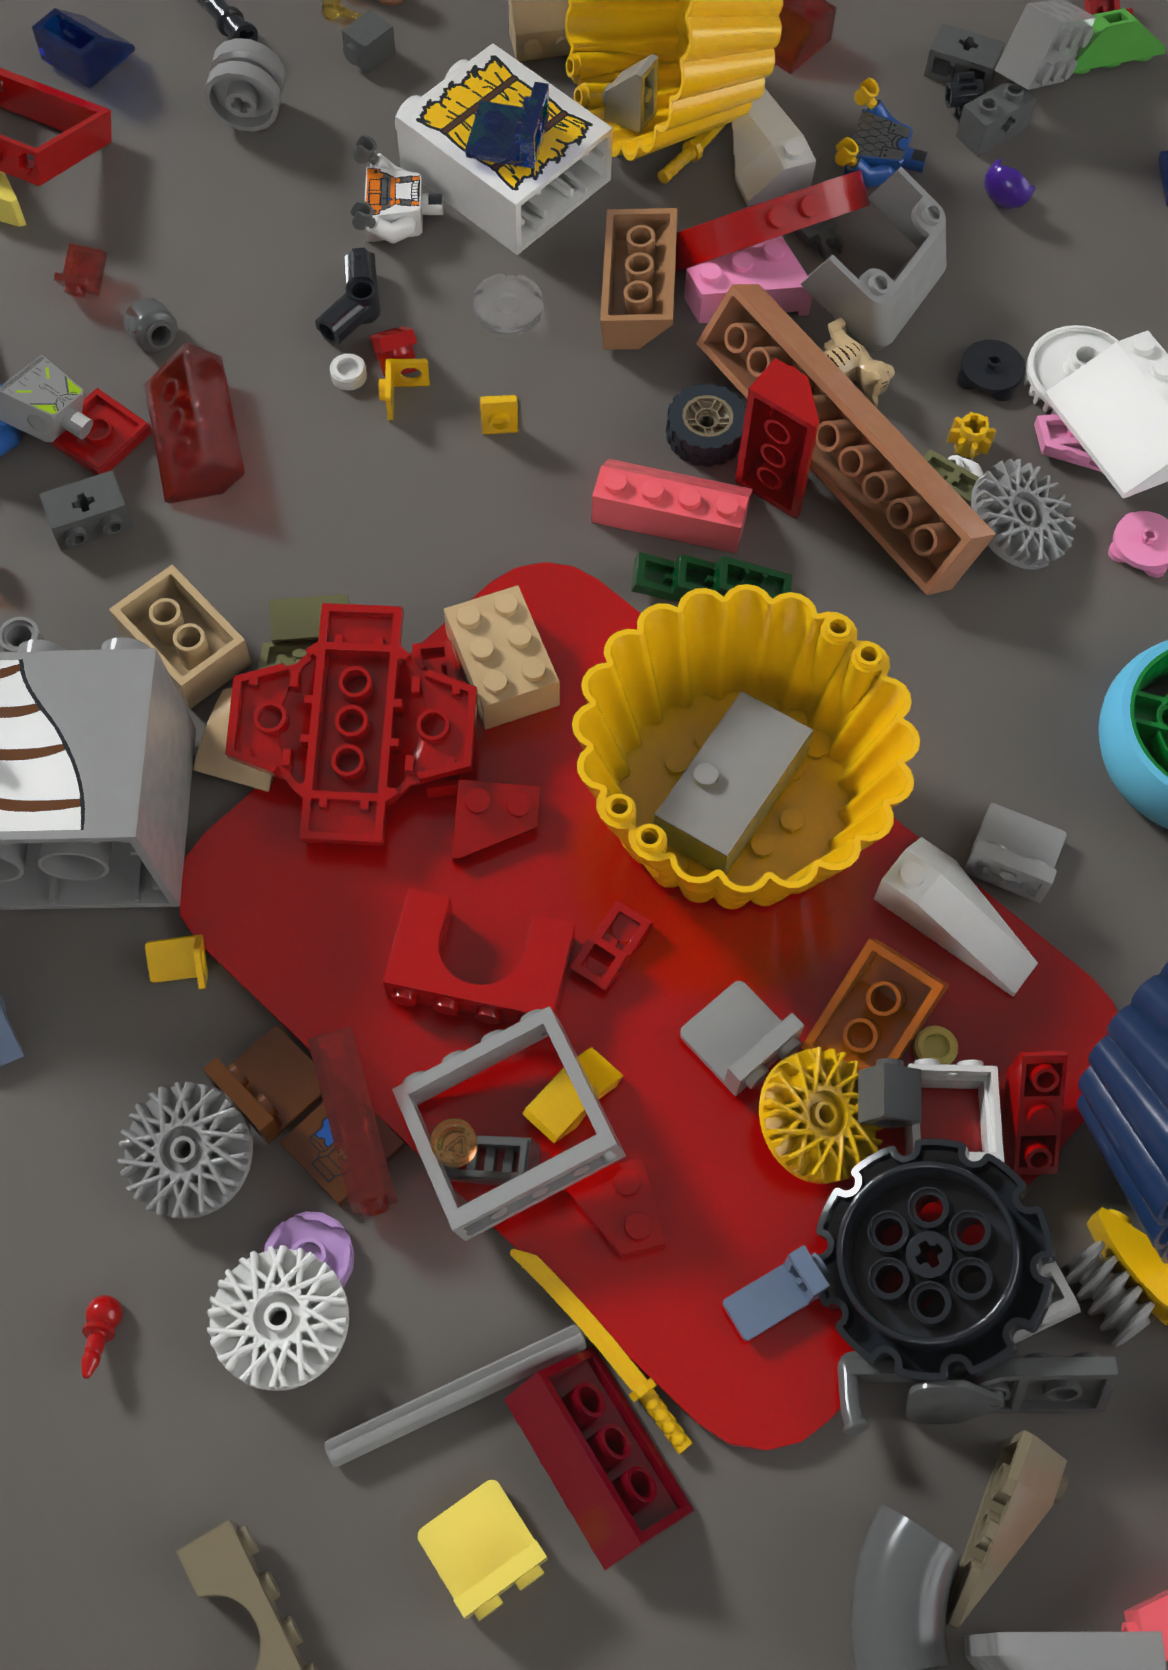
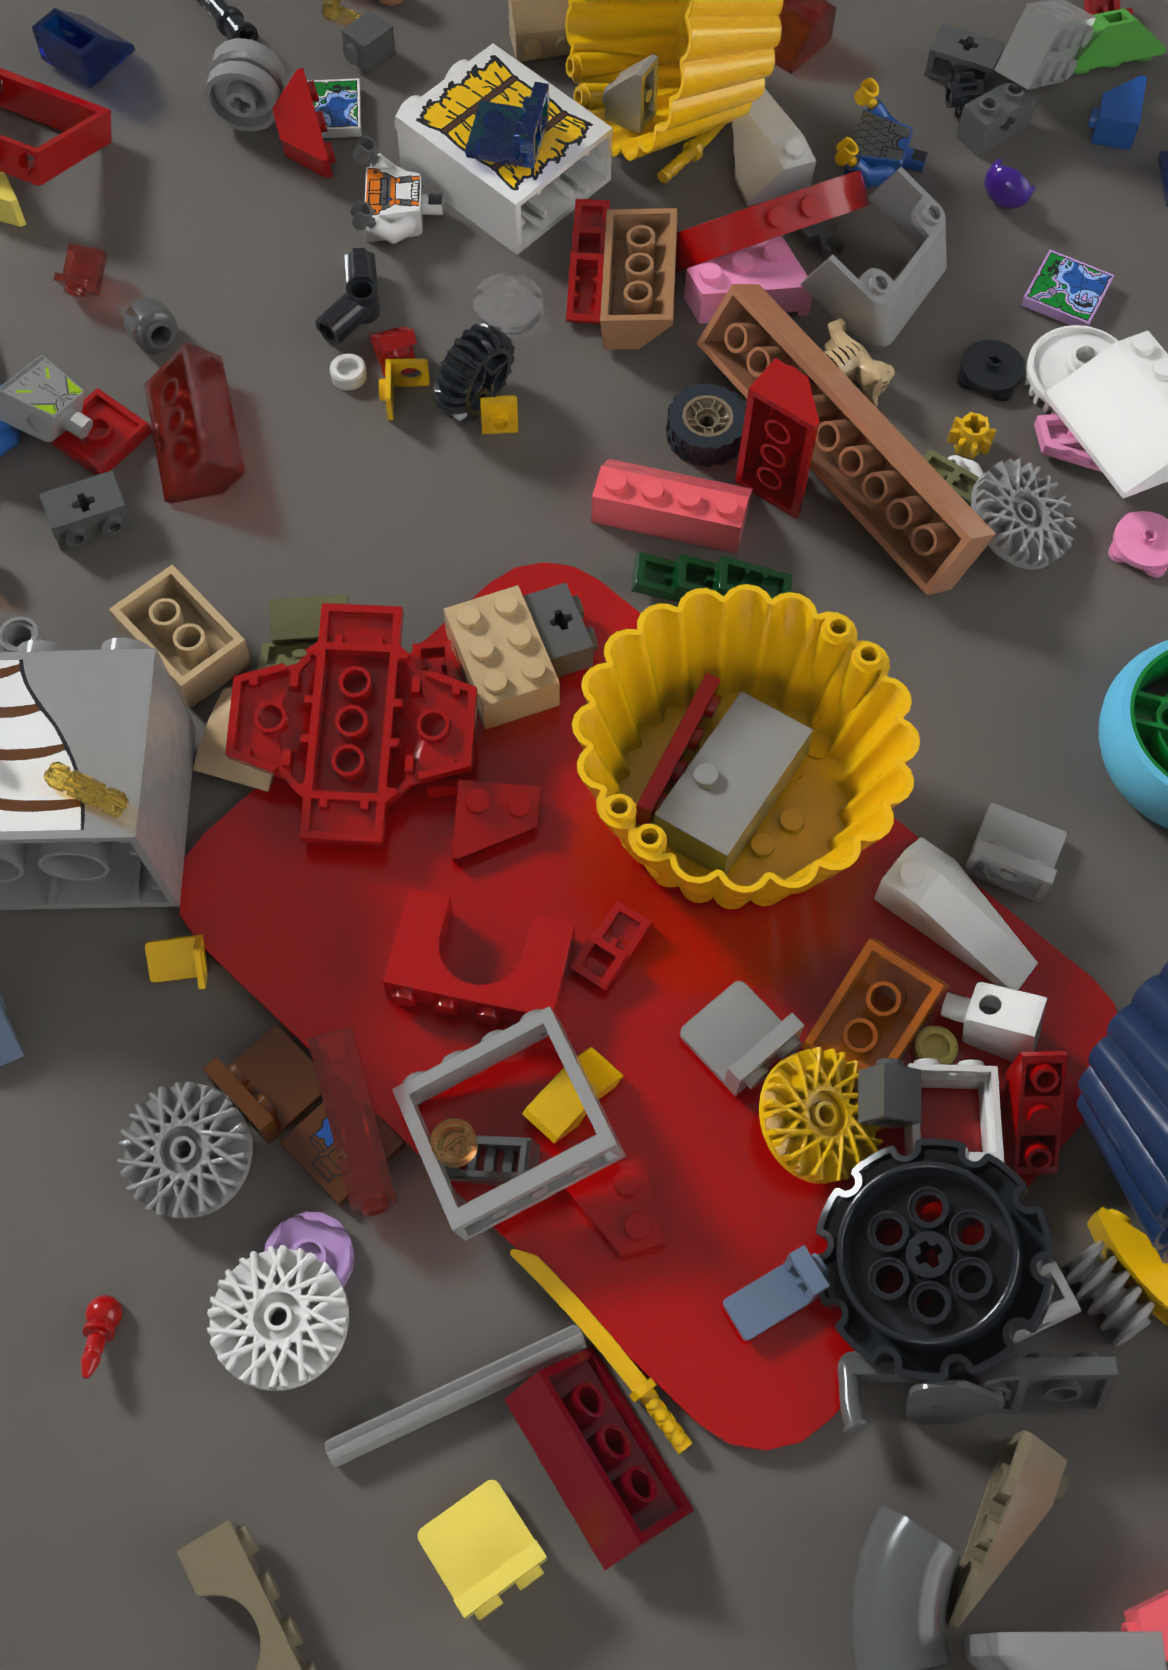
(86, 789): none -> clear yellow axle
(302, 126): none -> red slope
(340, 106): none -> tile
(473, 370): none -> black gear
(562, 629): none -> dark grey brick
(587, 261): none -> red slope
(687, 736): none -> red plate
(998, 1019): none -> white torso
(1067, 289): none -> tile
(1118, 115): none -> blue slope

